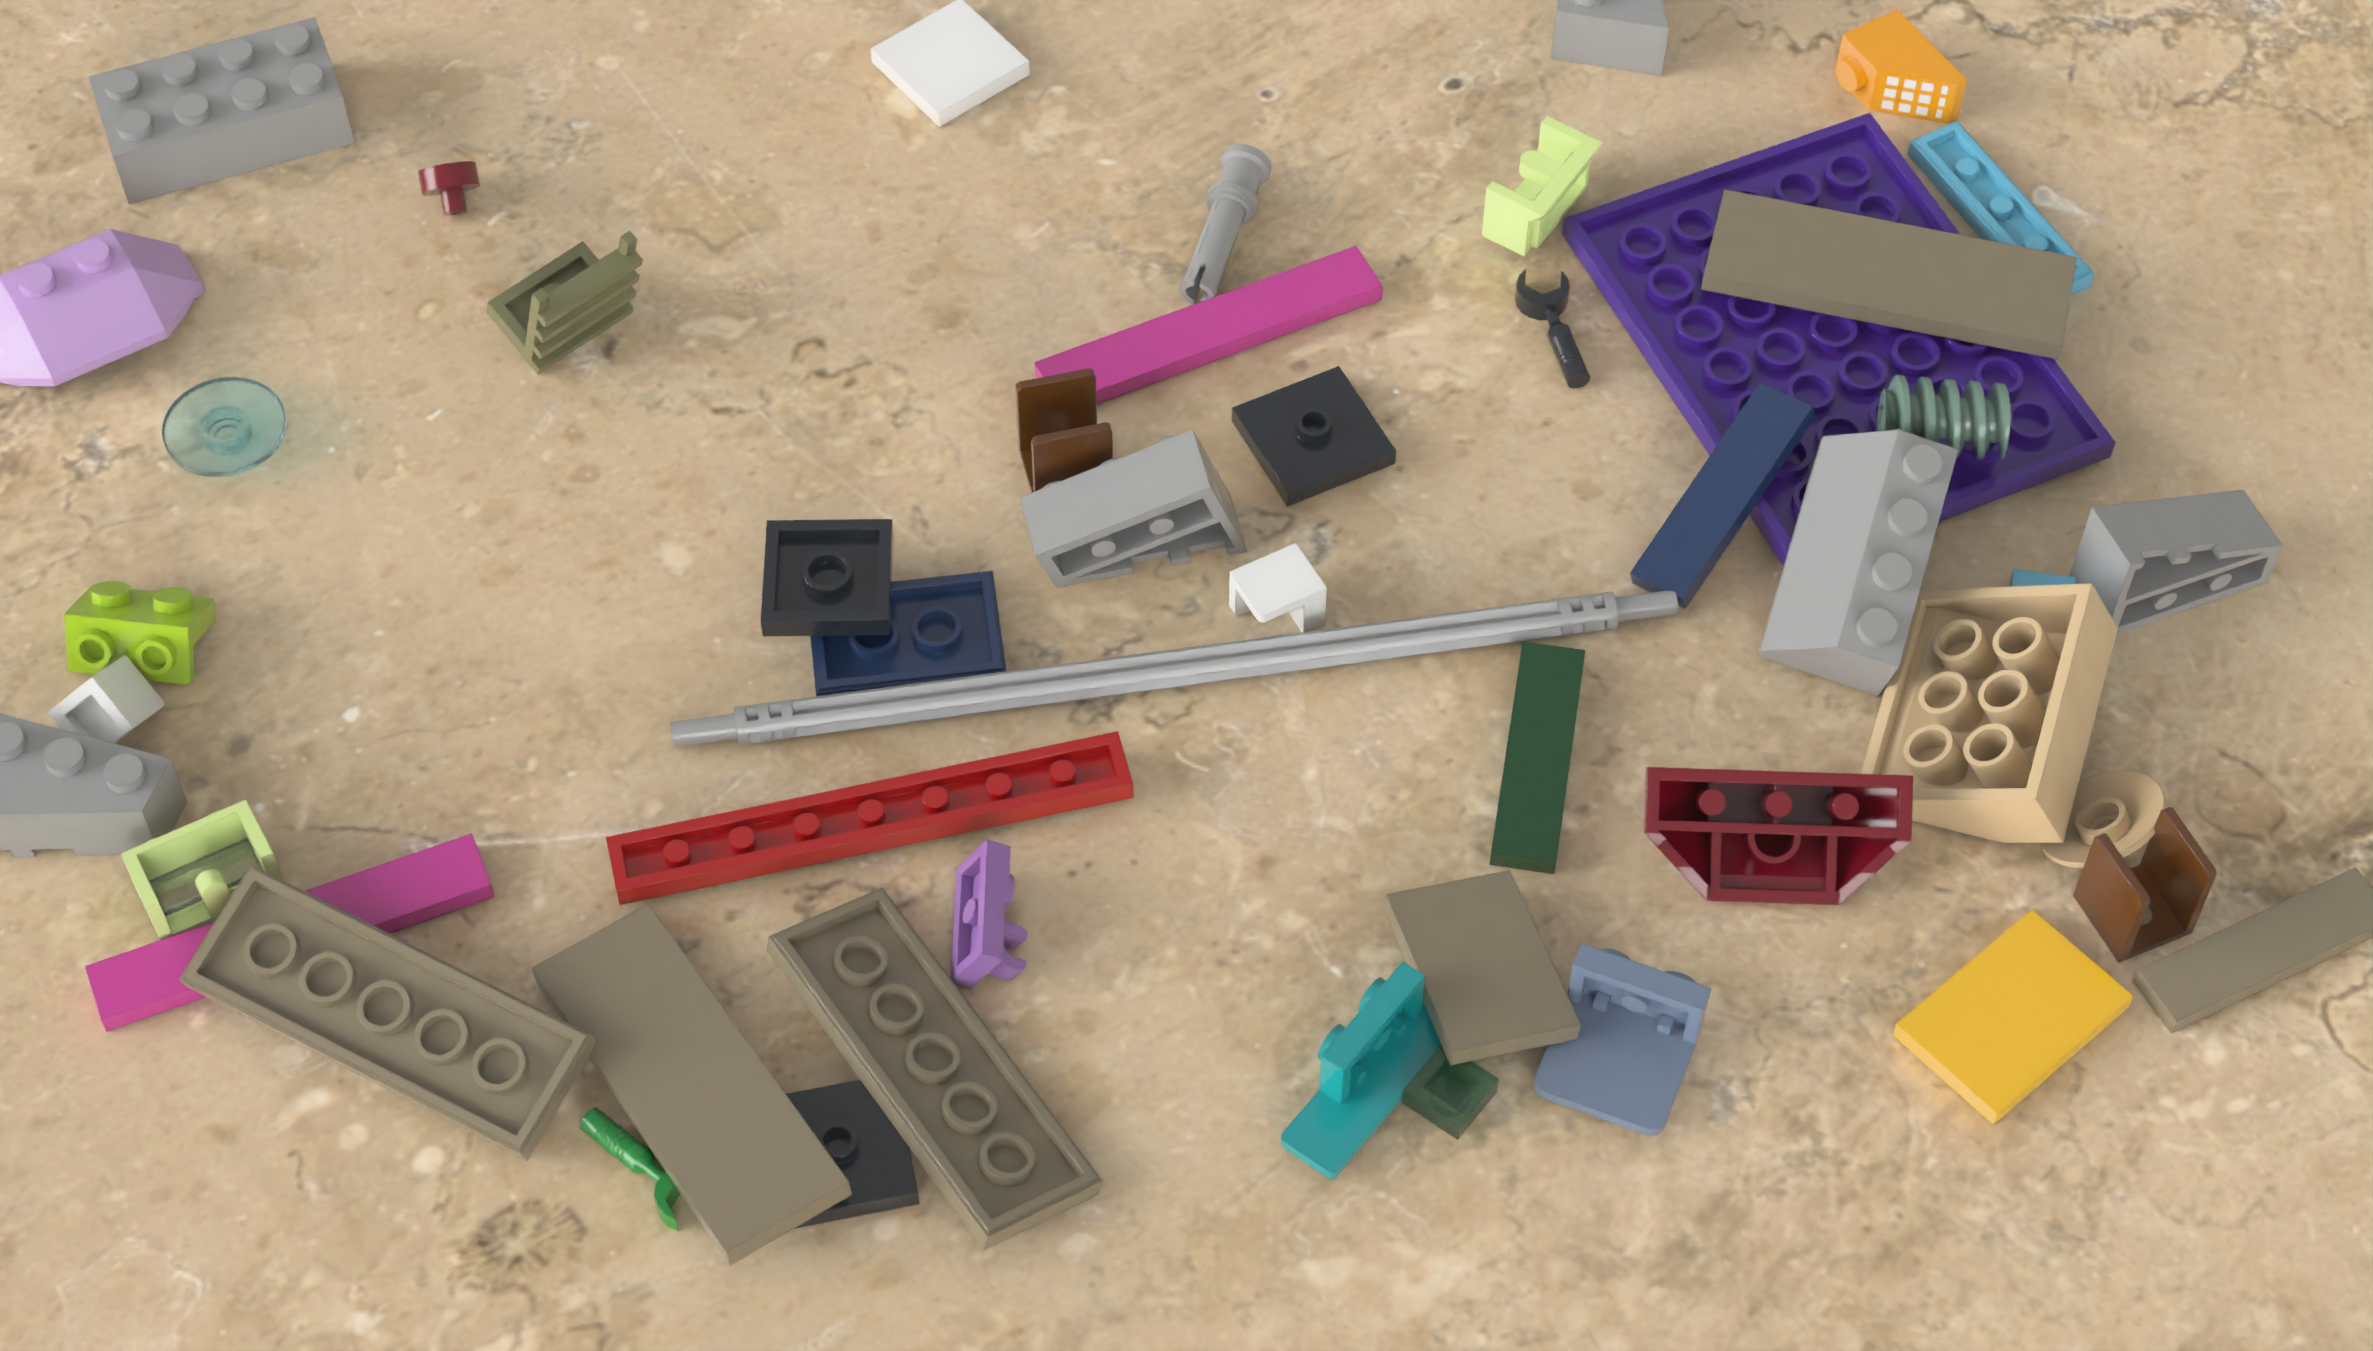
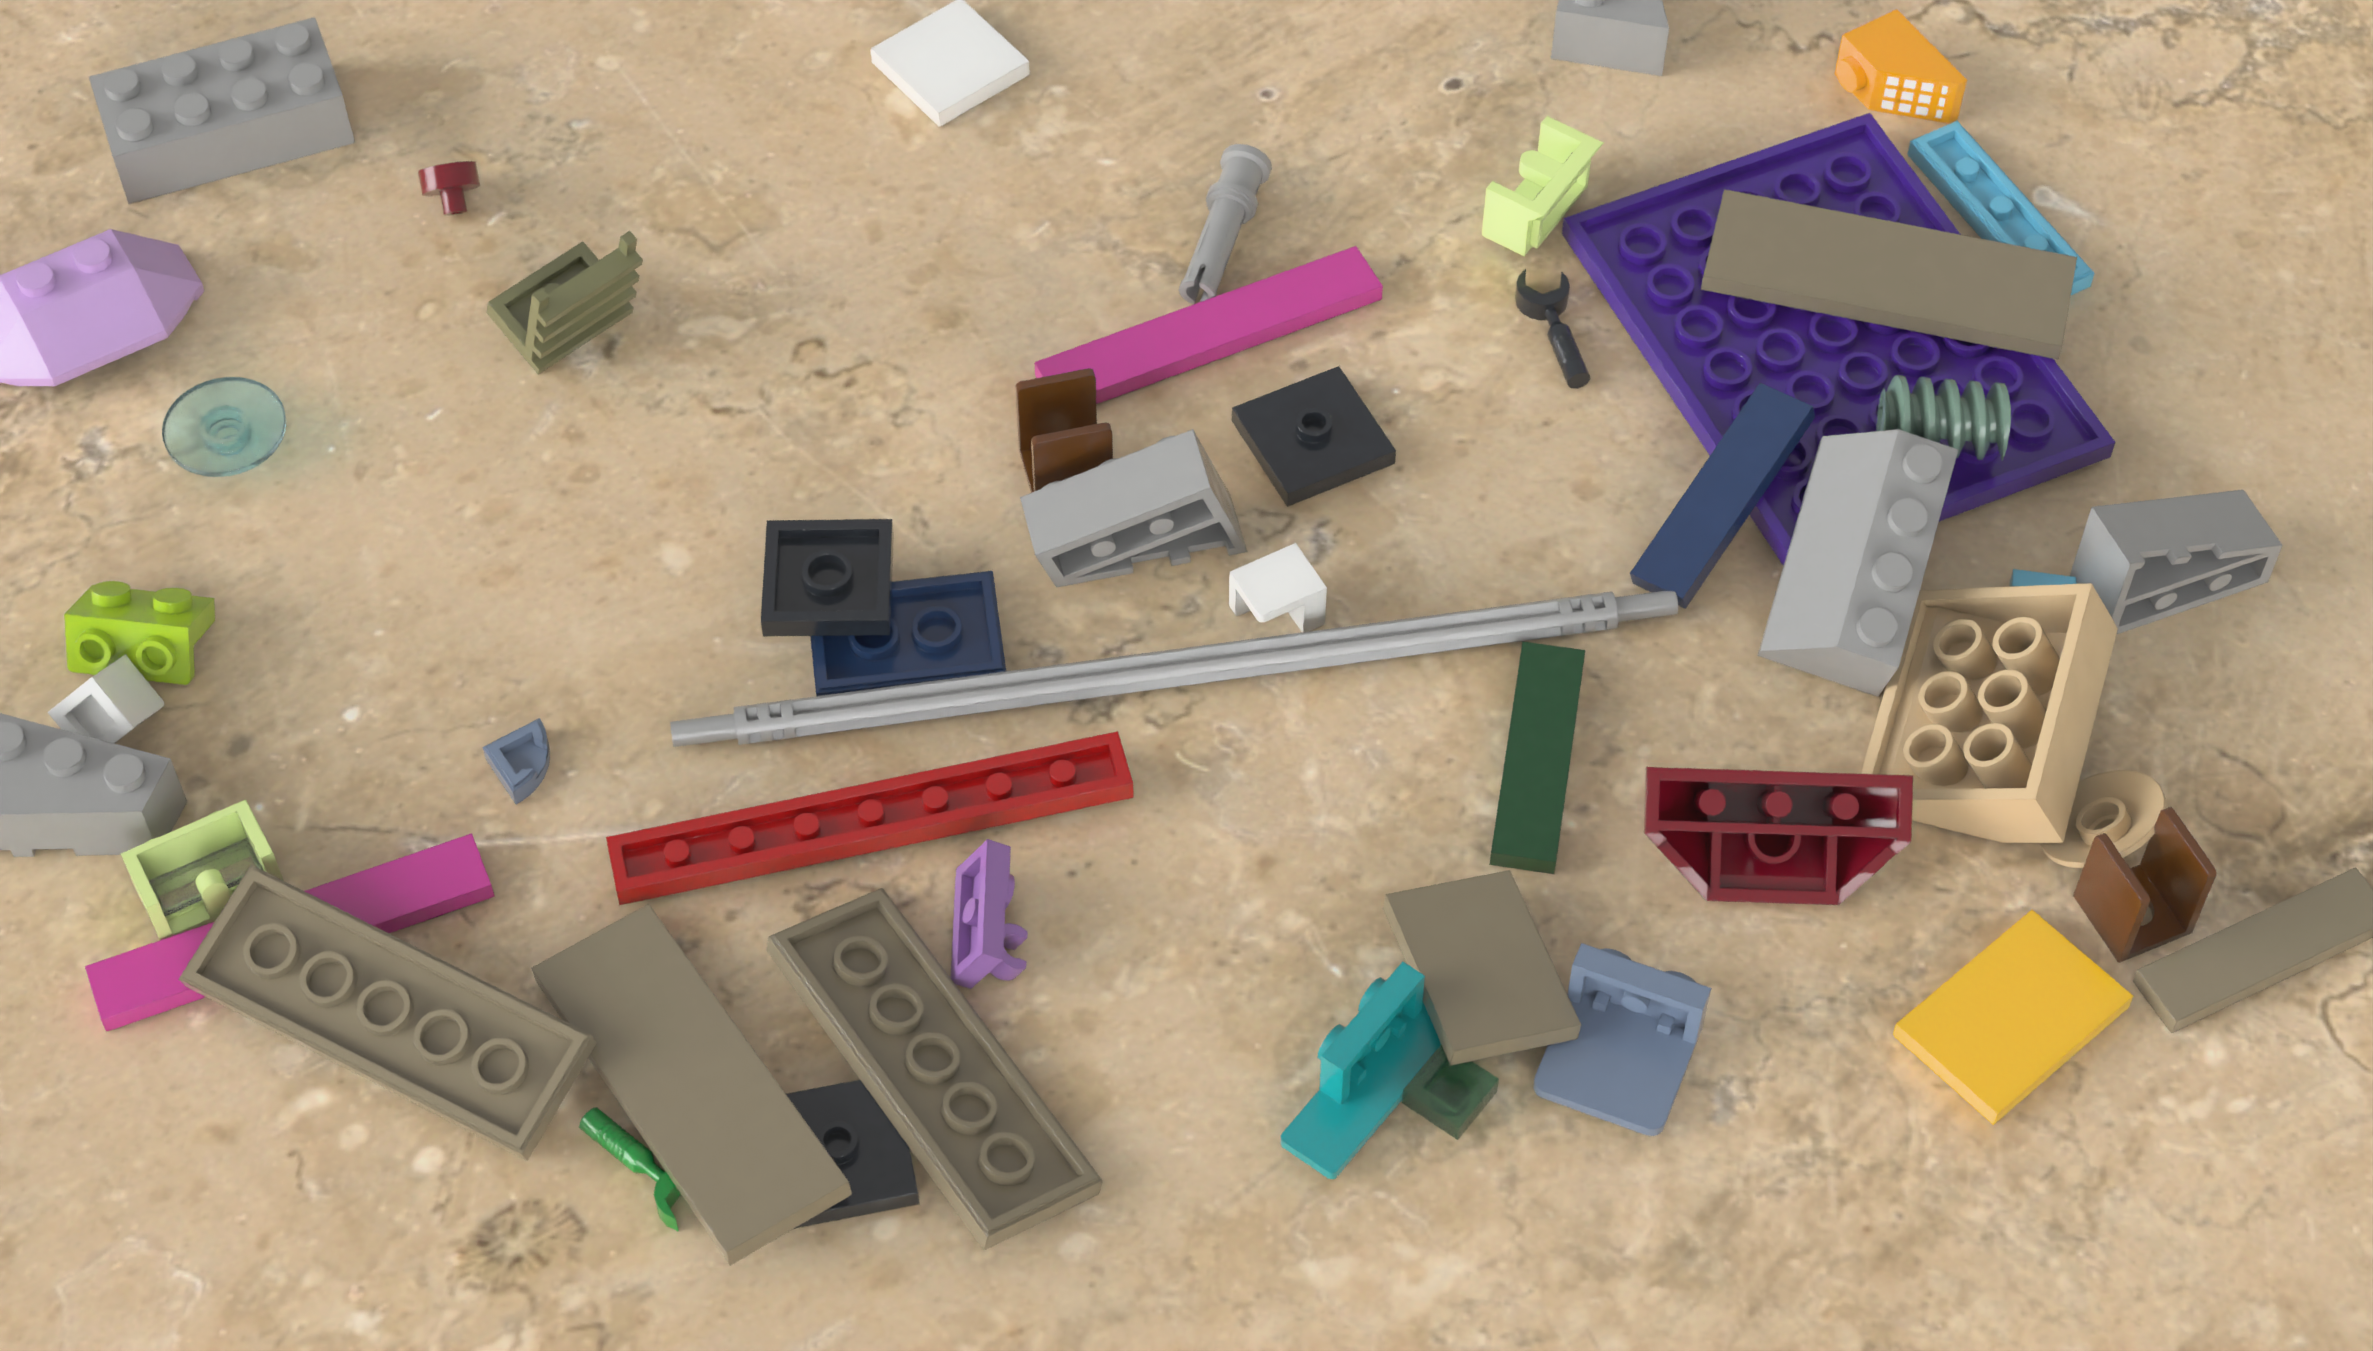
(520, 759): none -> sand blue tile

